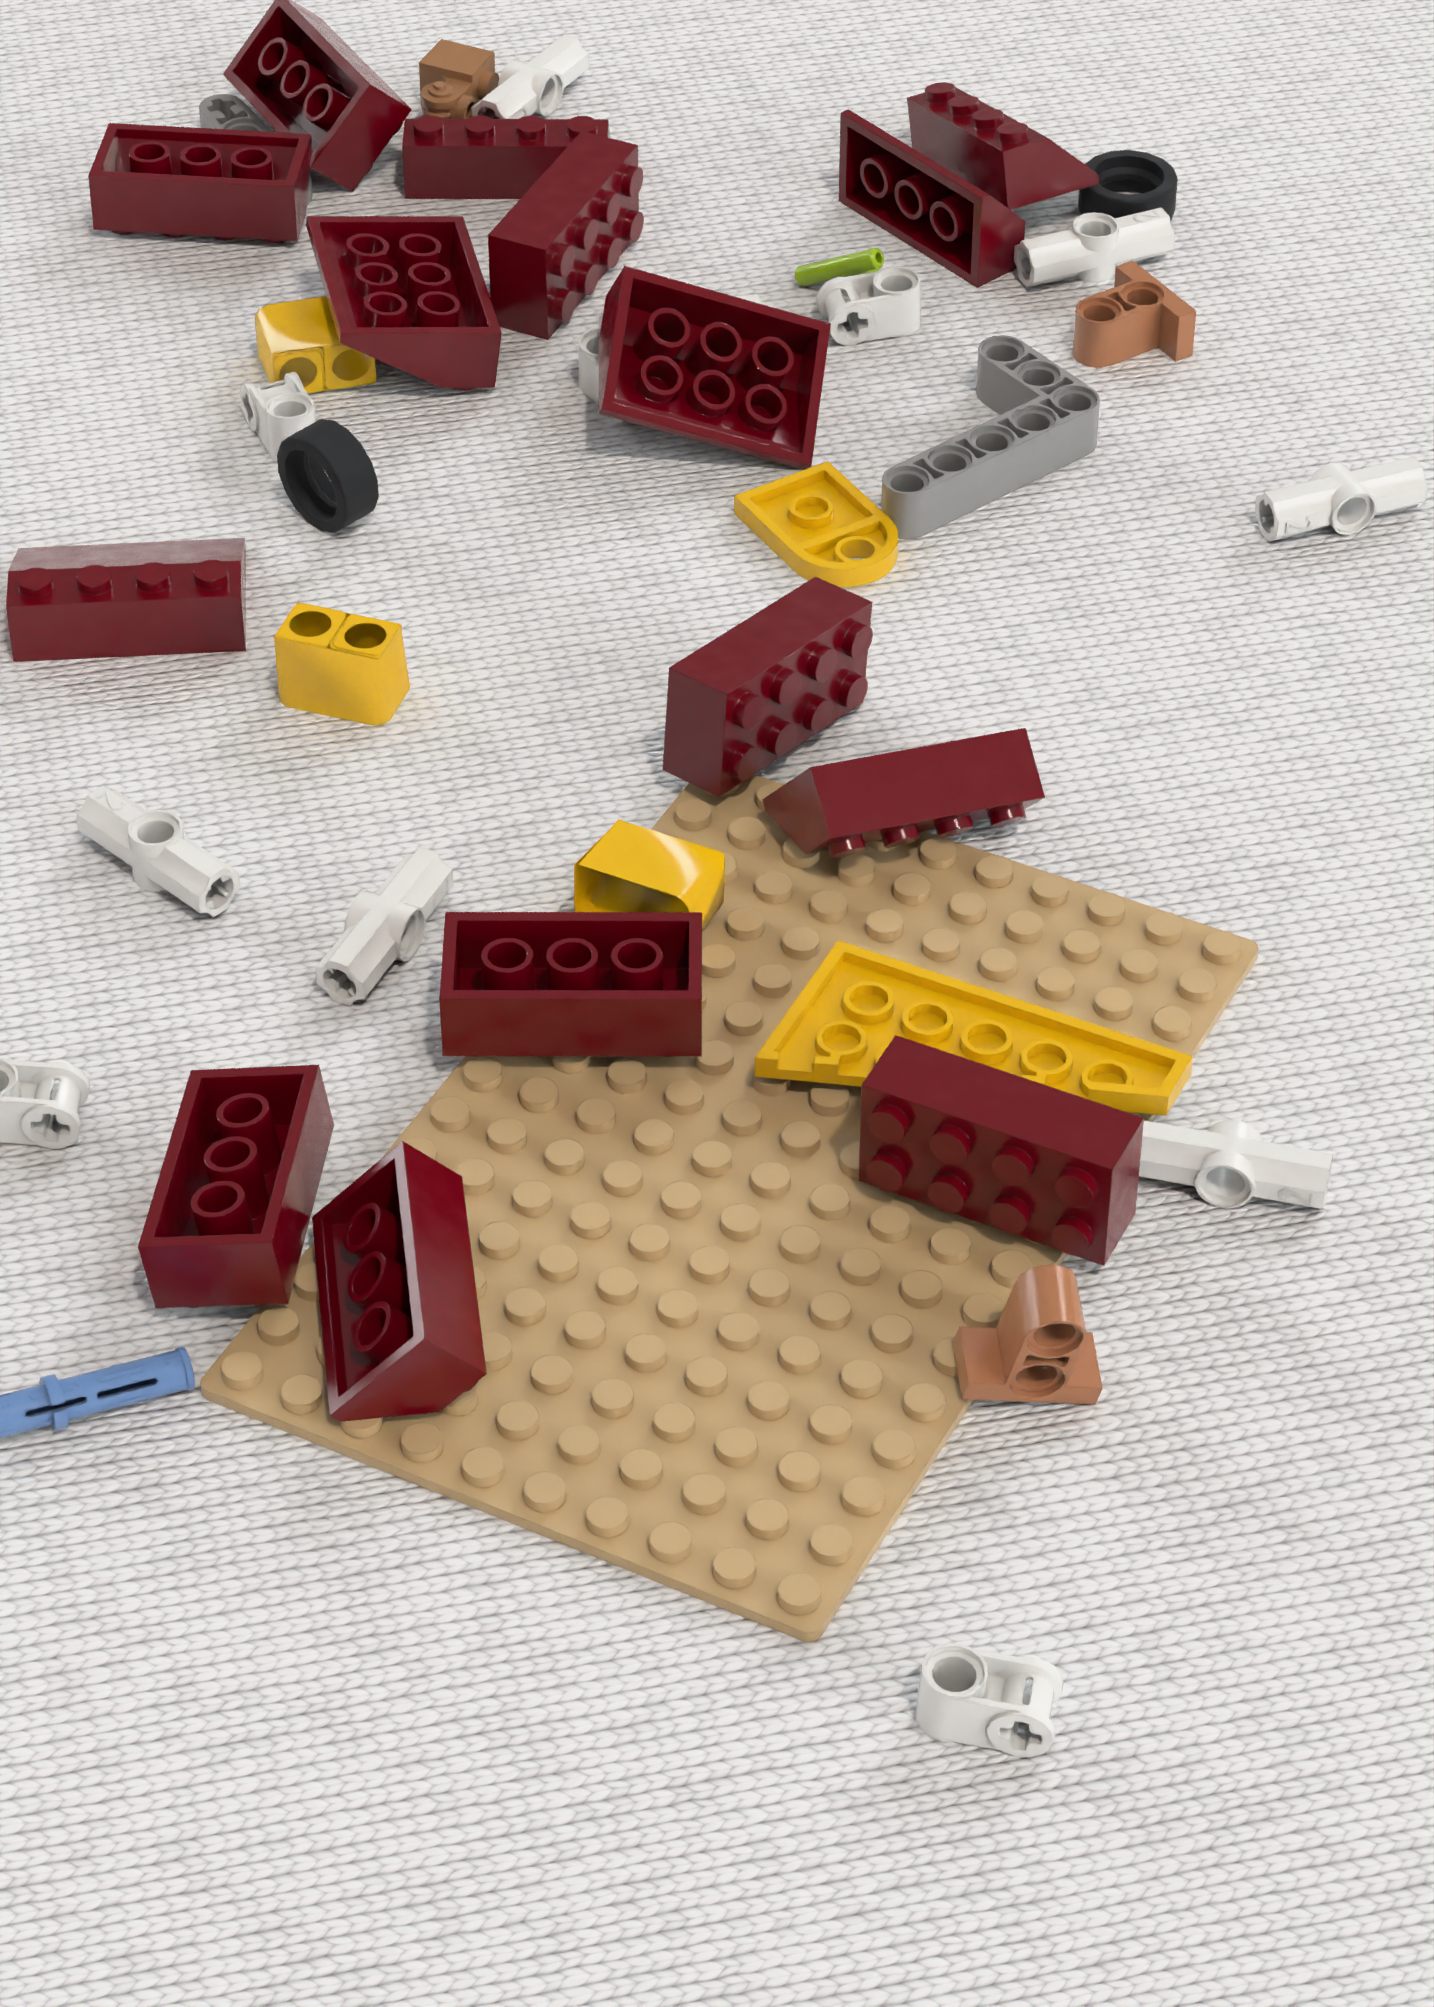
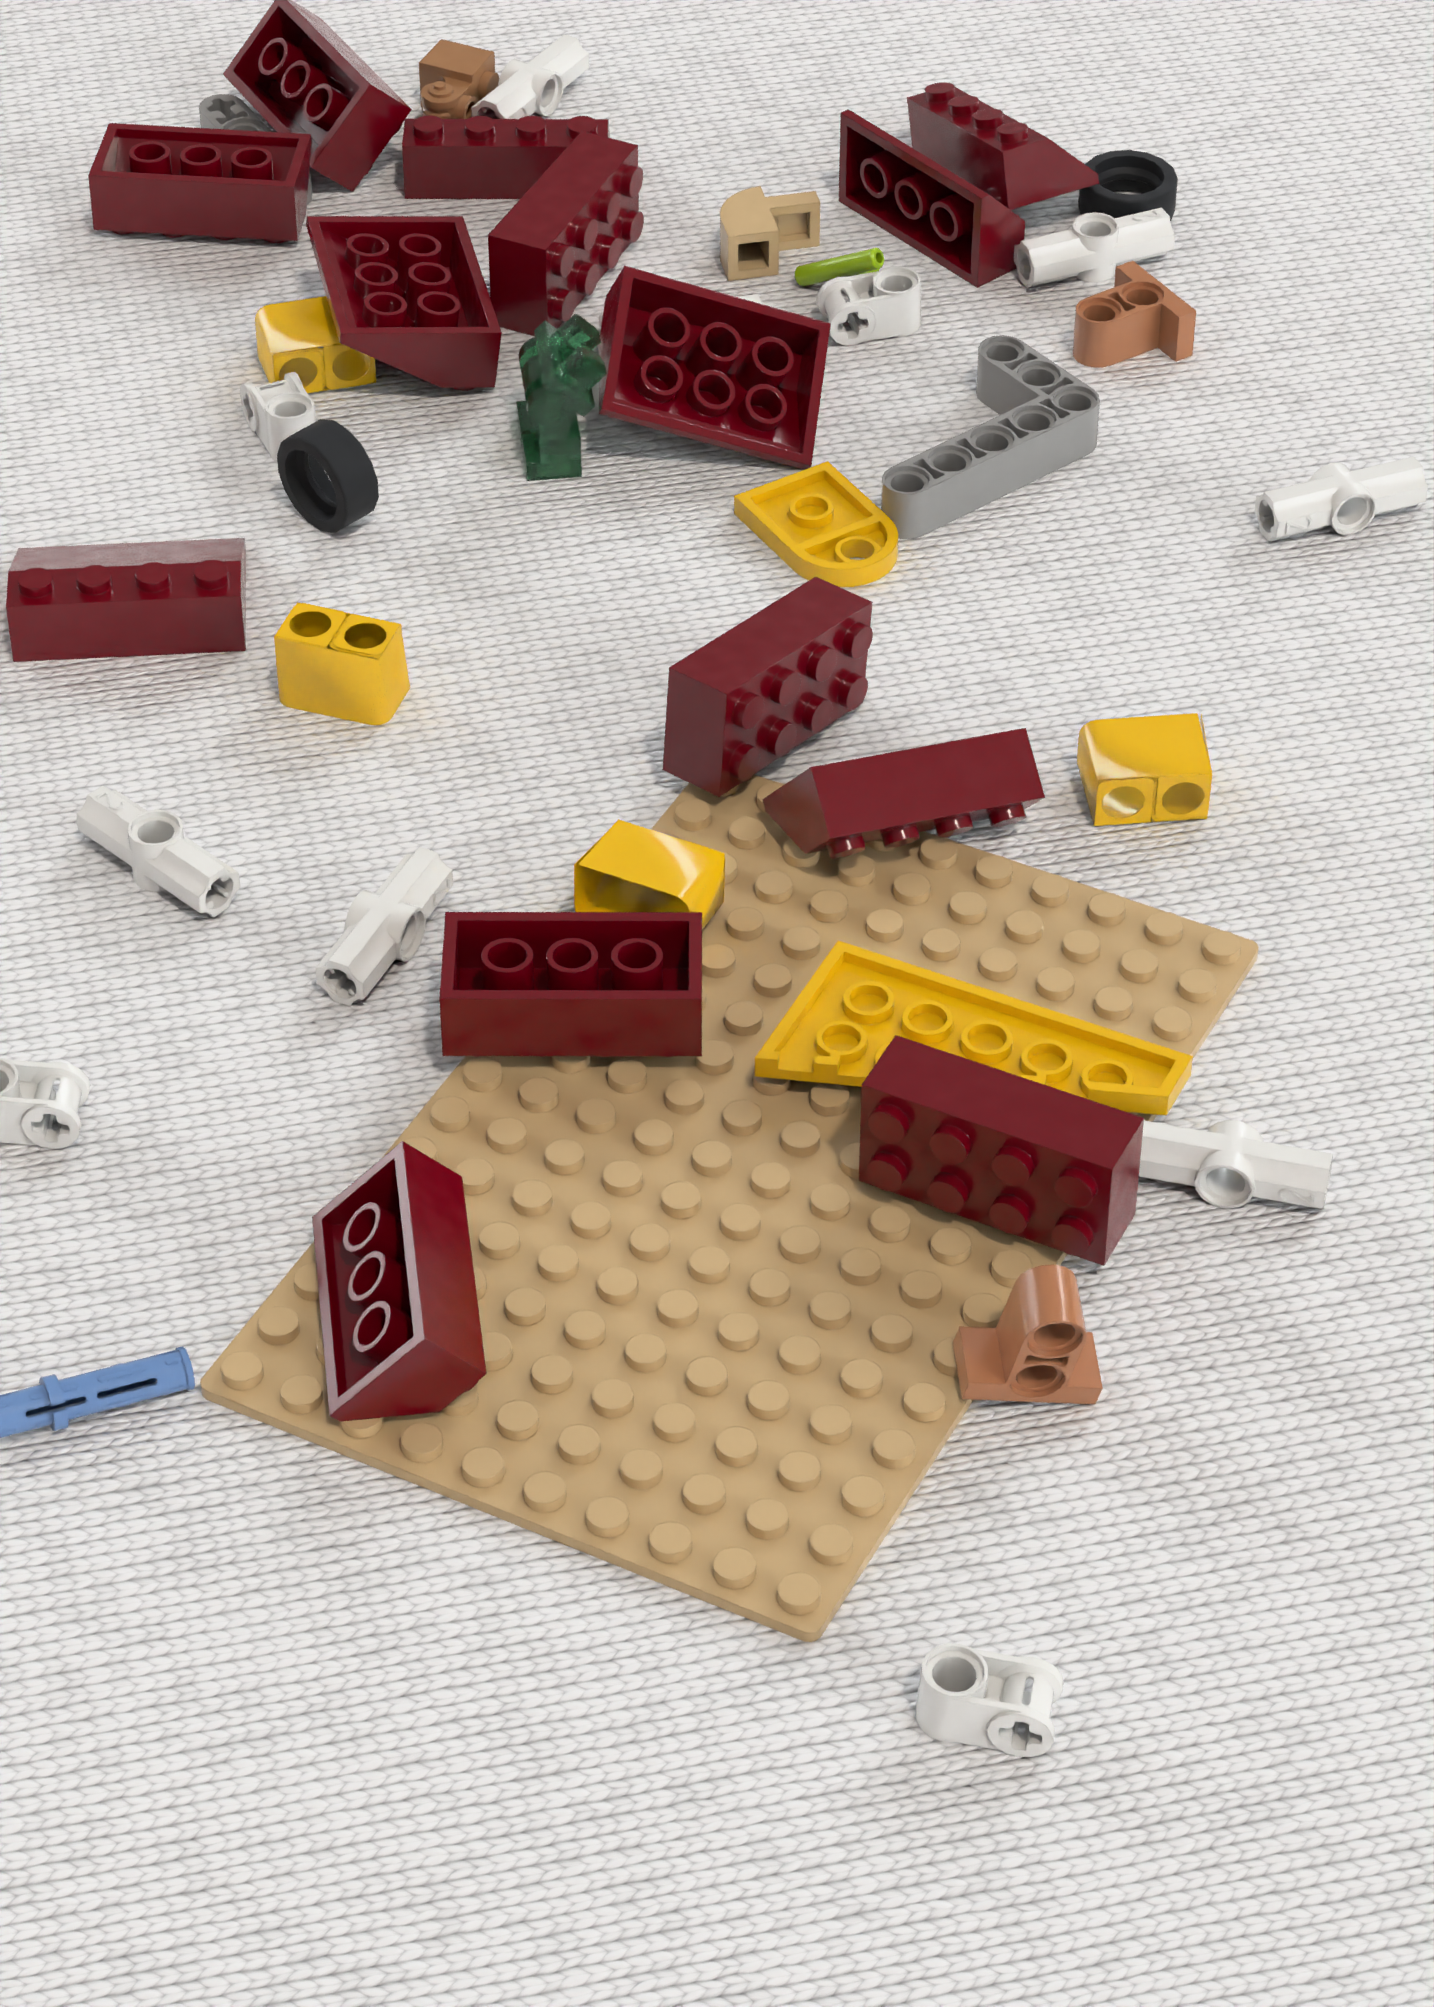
(237, 1187): dark red brick -> none
(557, 383): none -> clear green hips
(761, 226): none -> tan brick
(1145, 769): none -> yellow piece

